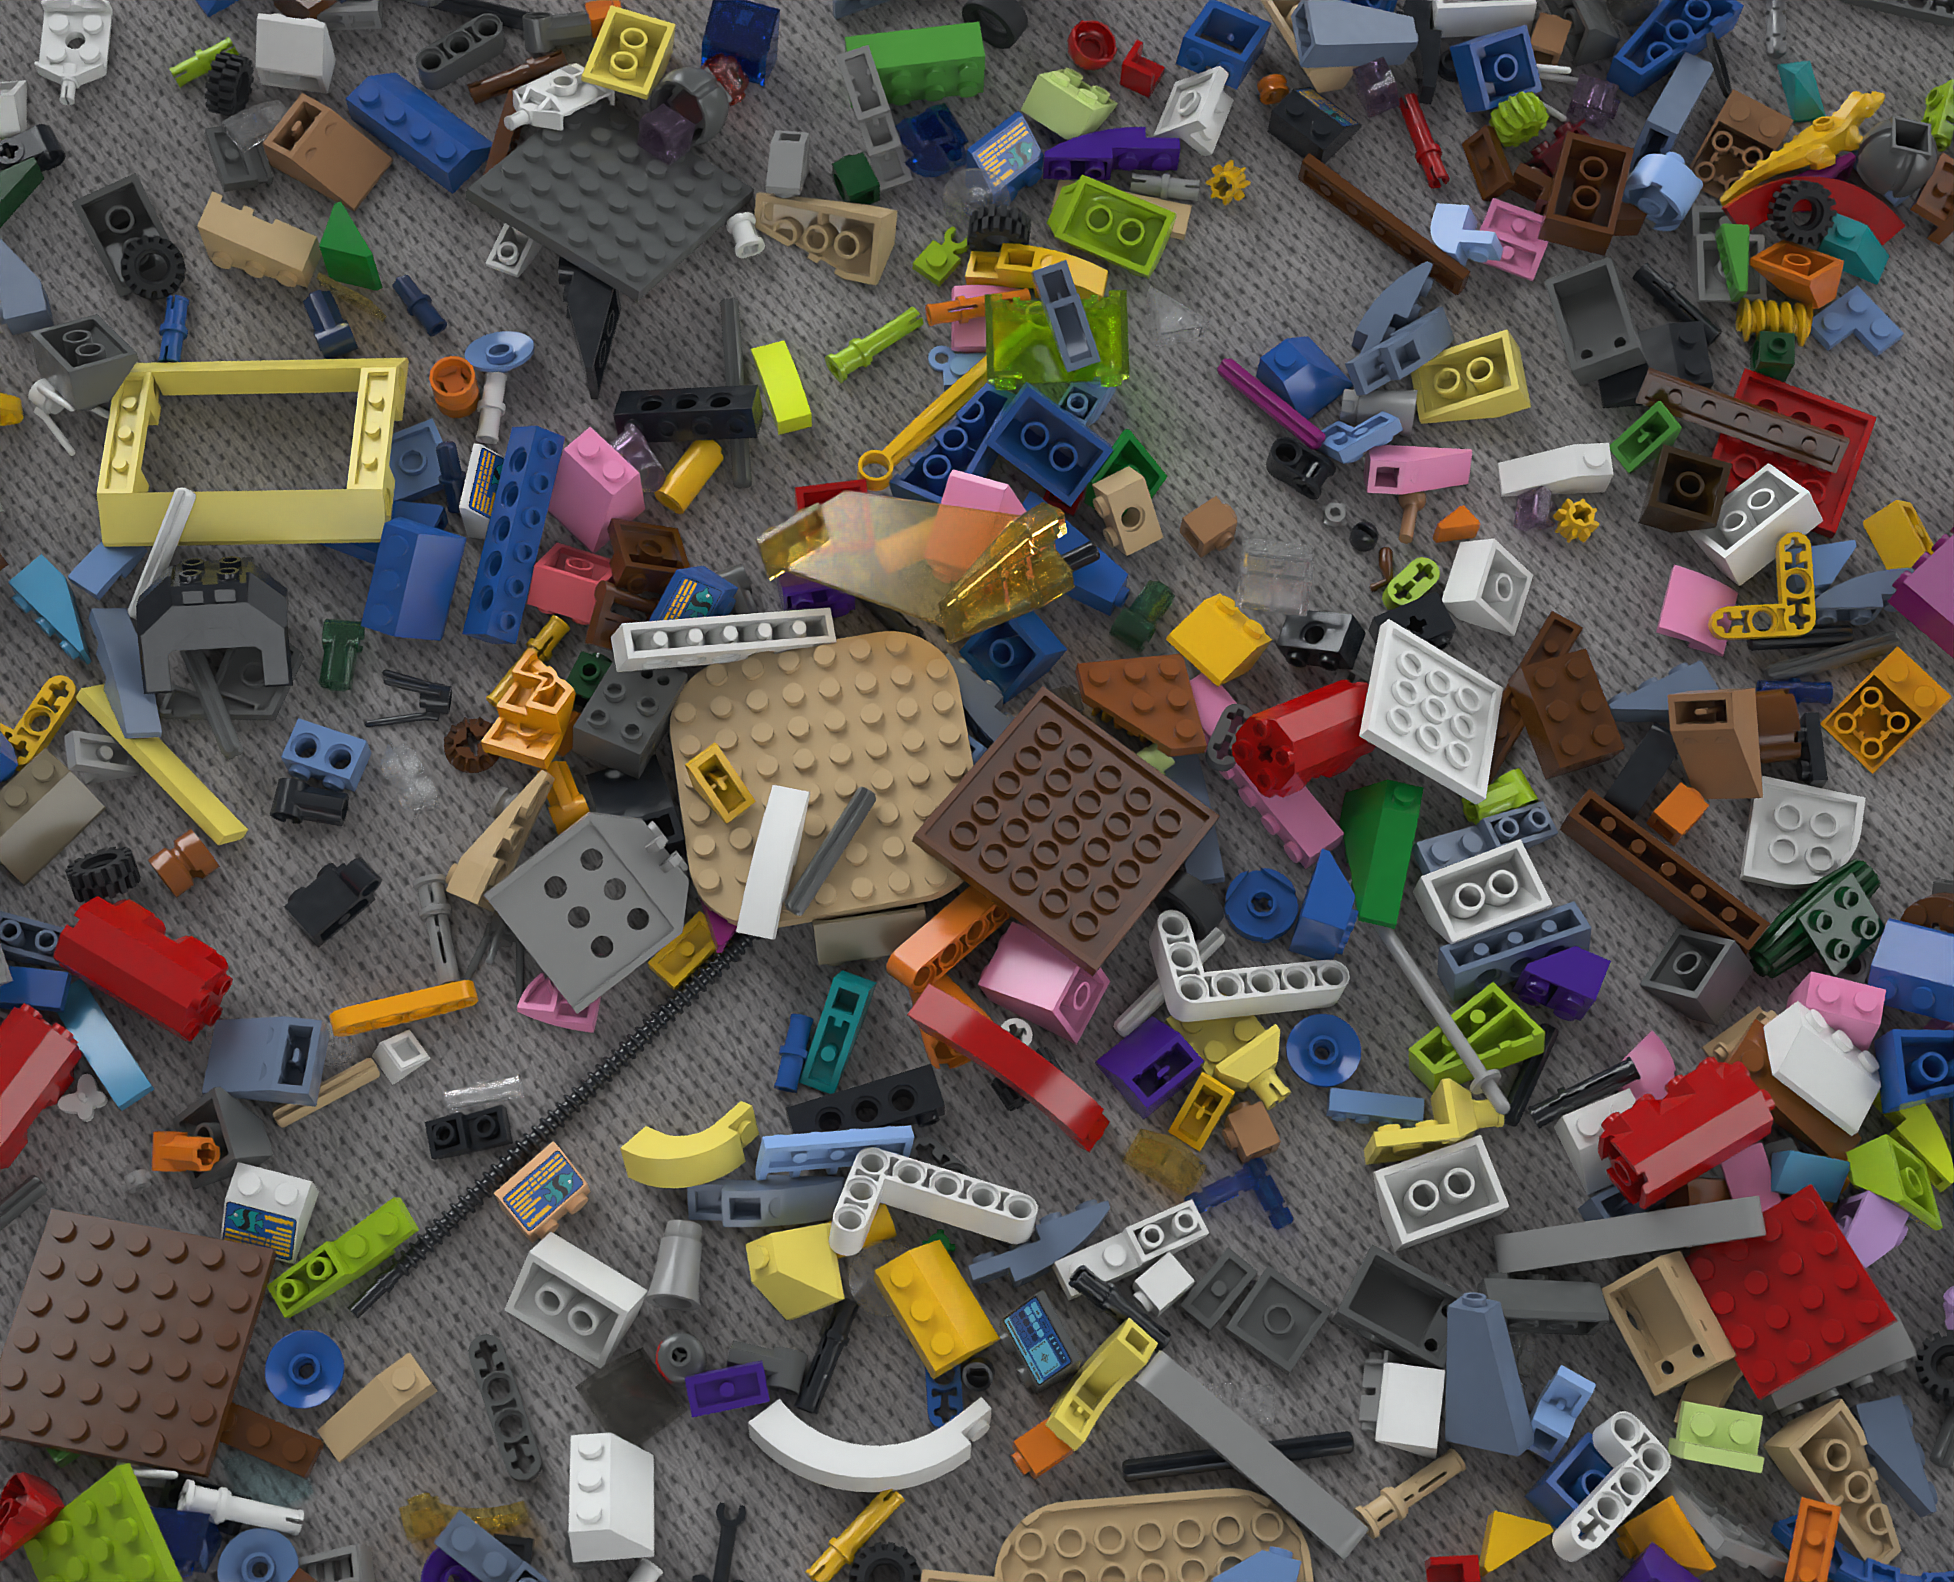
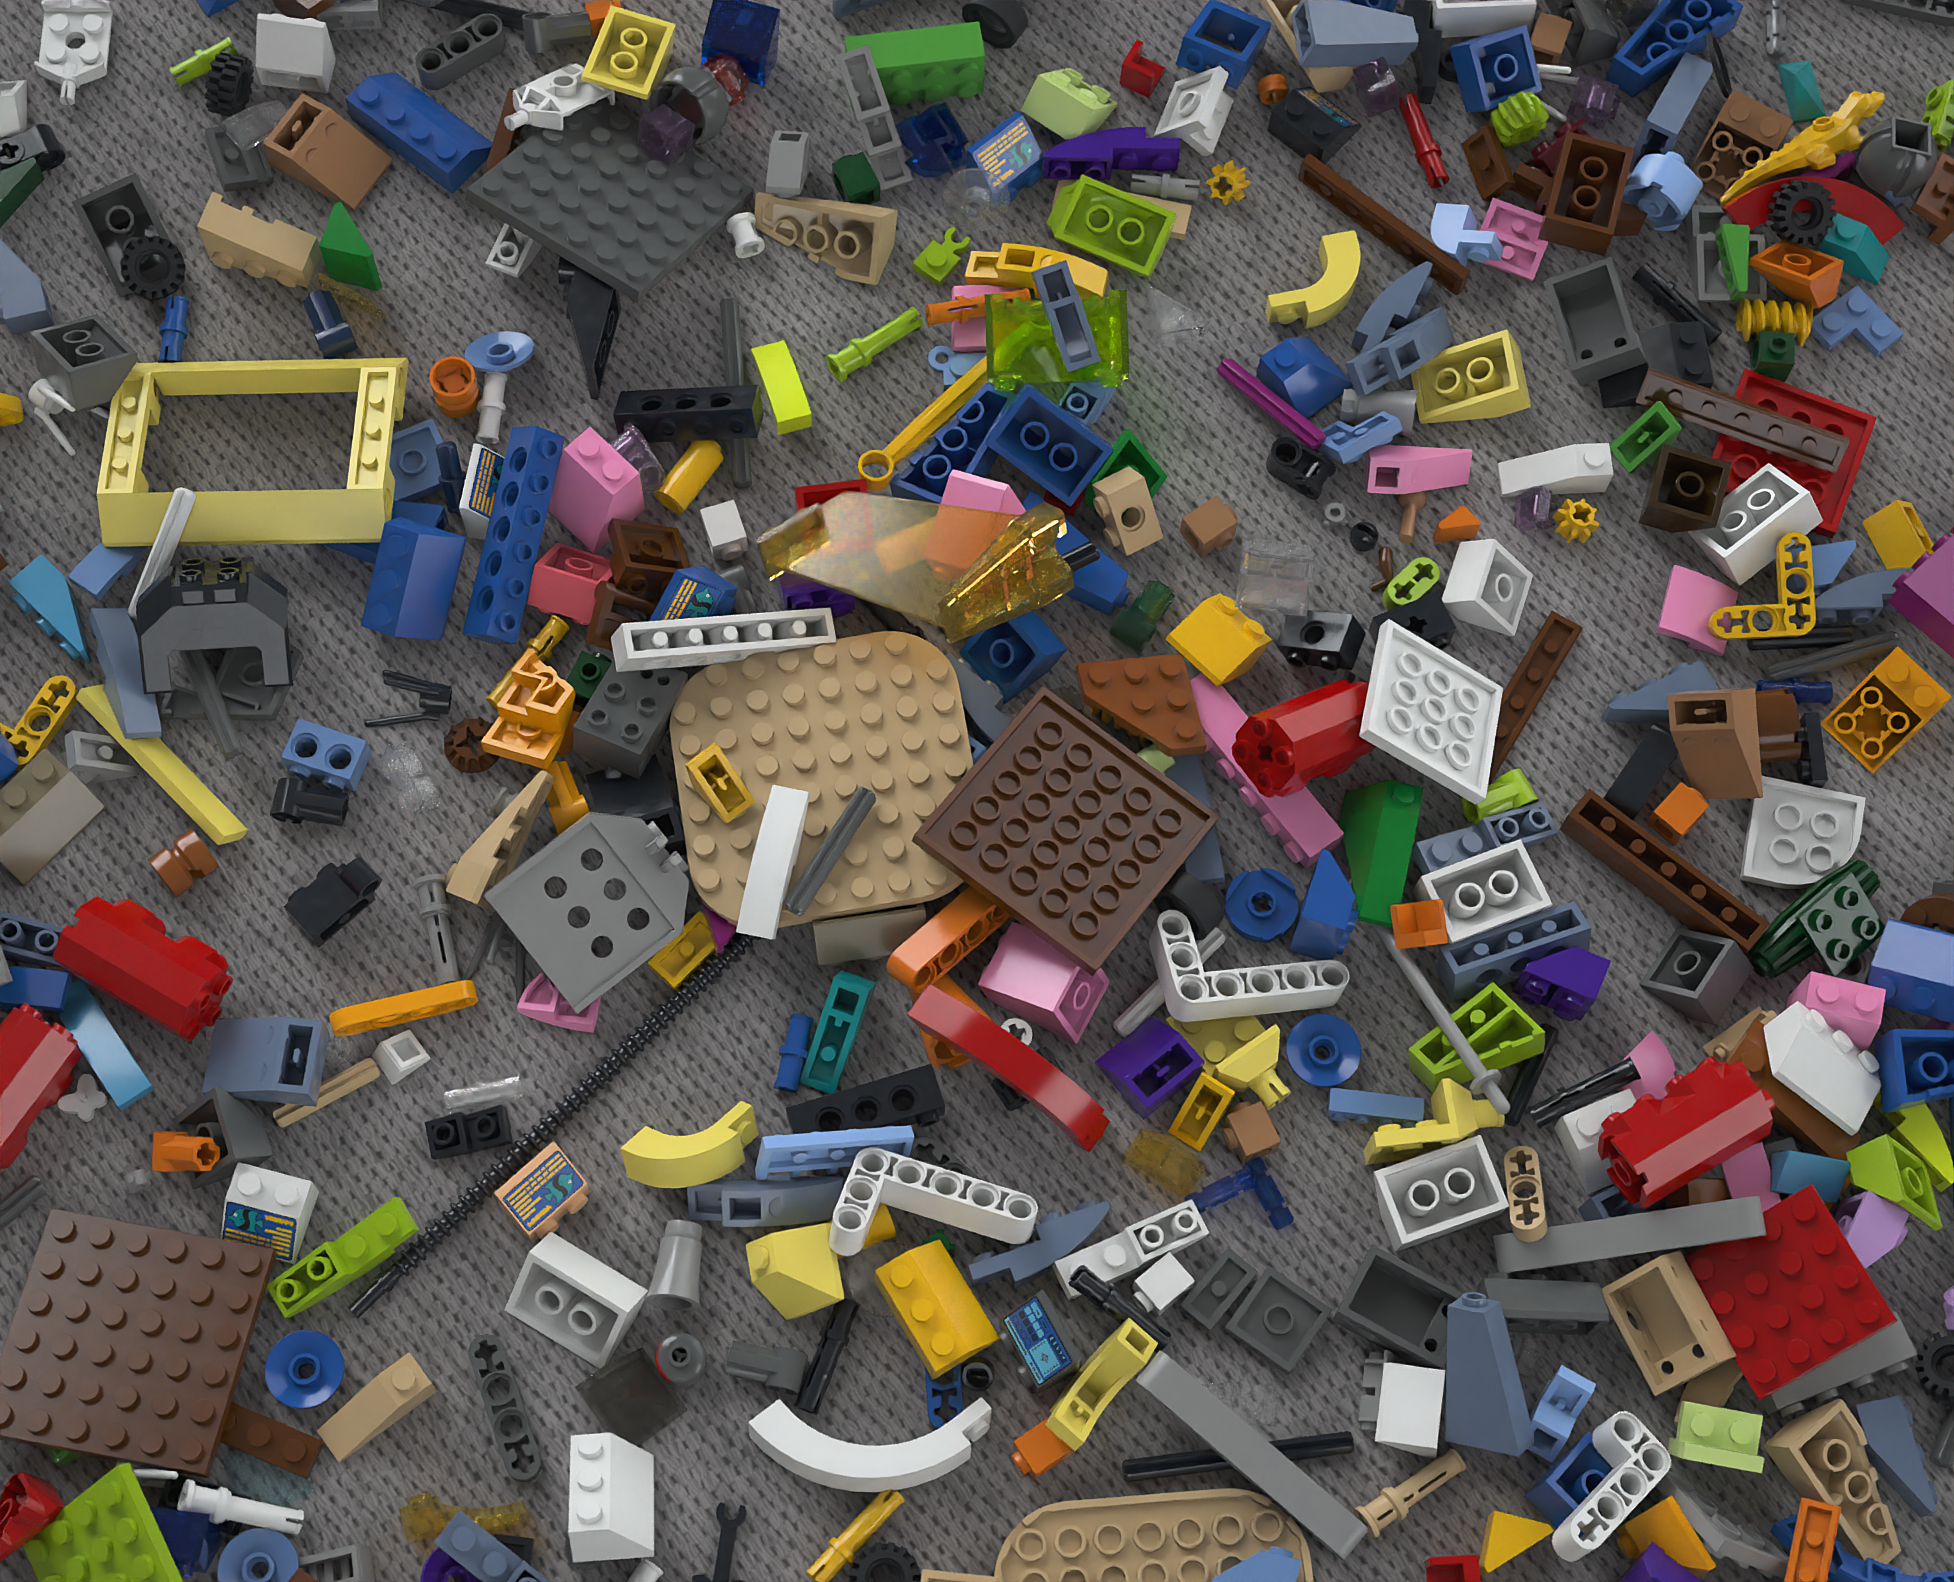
(103, 874): black tyre -> none
(340, 648): clear green piece -> none
(419, 305): dark blue axle -> none
(516, 77): reddish brown pin -> none
(724, 530): none -> white brick
(727, 1388): dark purple panel -> none
(996, 226): black tyre -> none
(1091, 45): red hair -> none
(1221, 734): dark grey beam -> none
(1328, 296): none -> light yellow arch
(1419, 924): none -> orange panel
(1533, 1204): none -> tan beam
(1565, 713): reddish brown brick -> none

